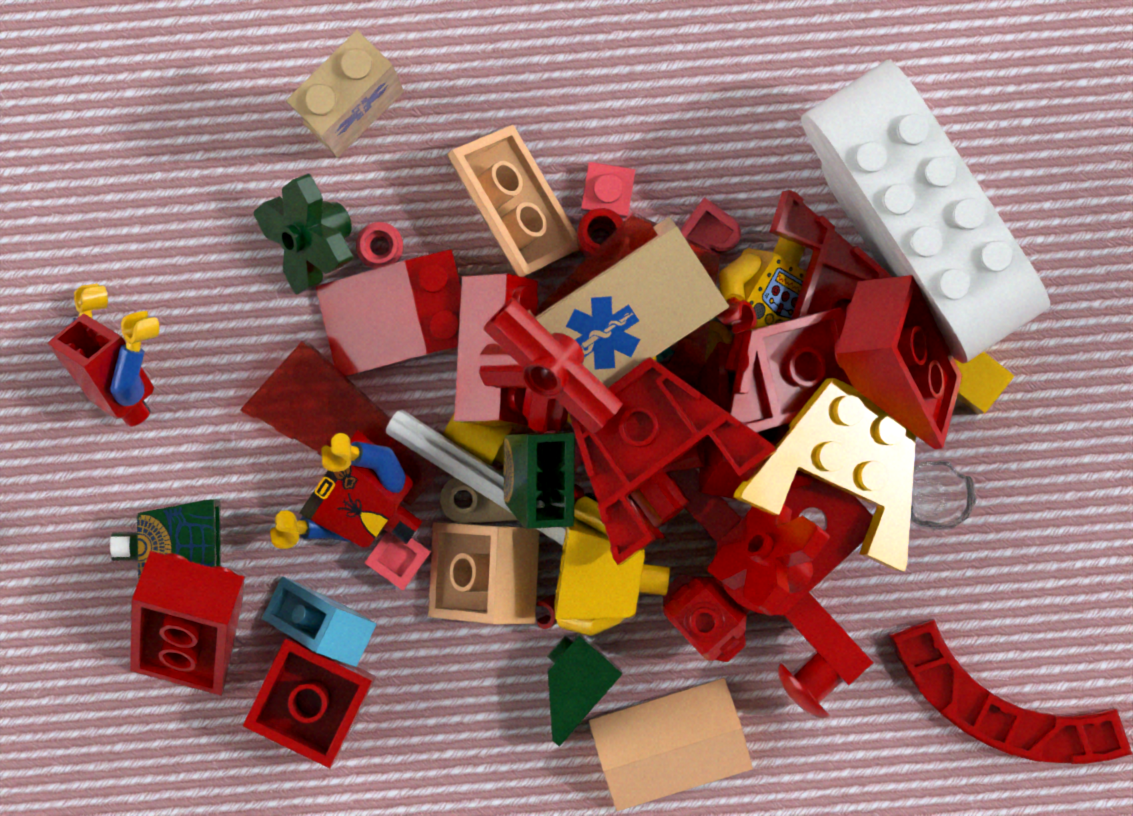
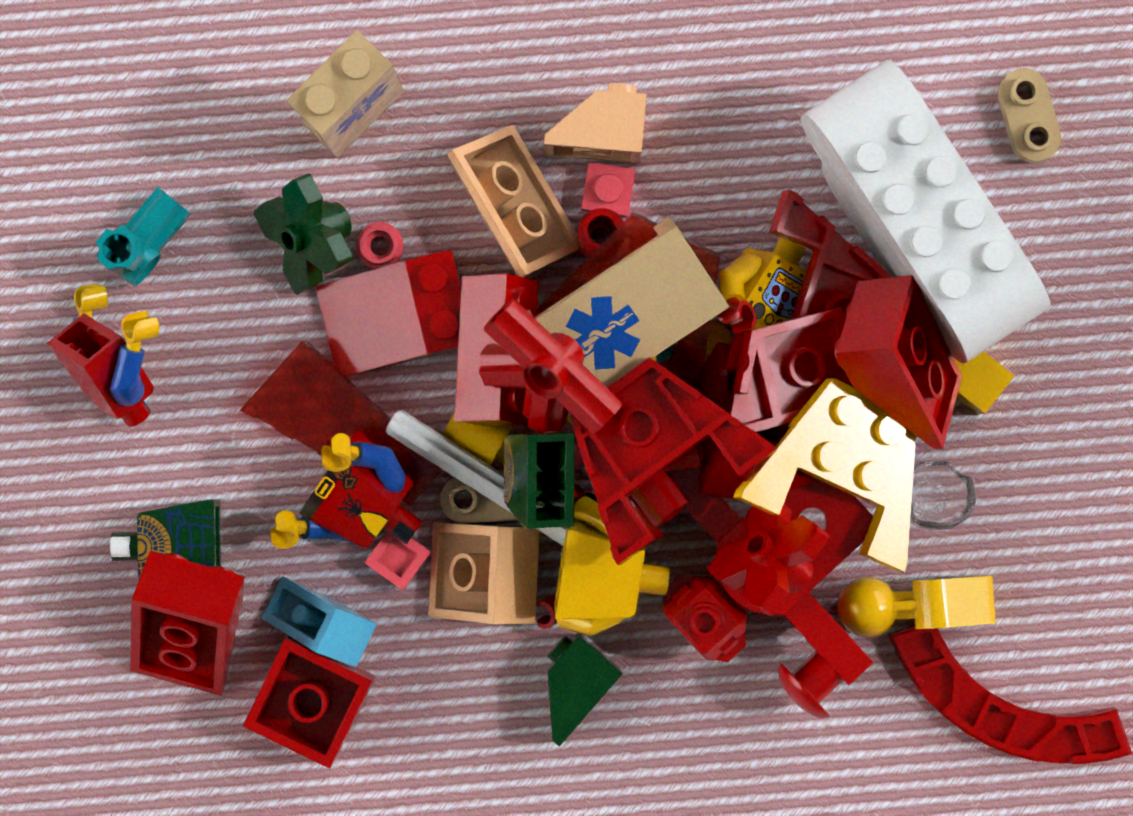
(136, 247): none -> teal piece
(602, 127): none -> light nougat slope
(670, 744): light nougat slope -> none
(712, 228): coral tile -> none
(870, 606): none -> yellow beam
(1025, 115): none -> tan plate

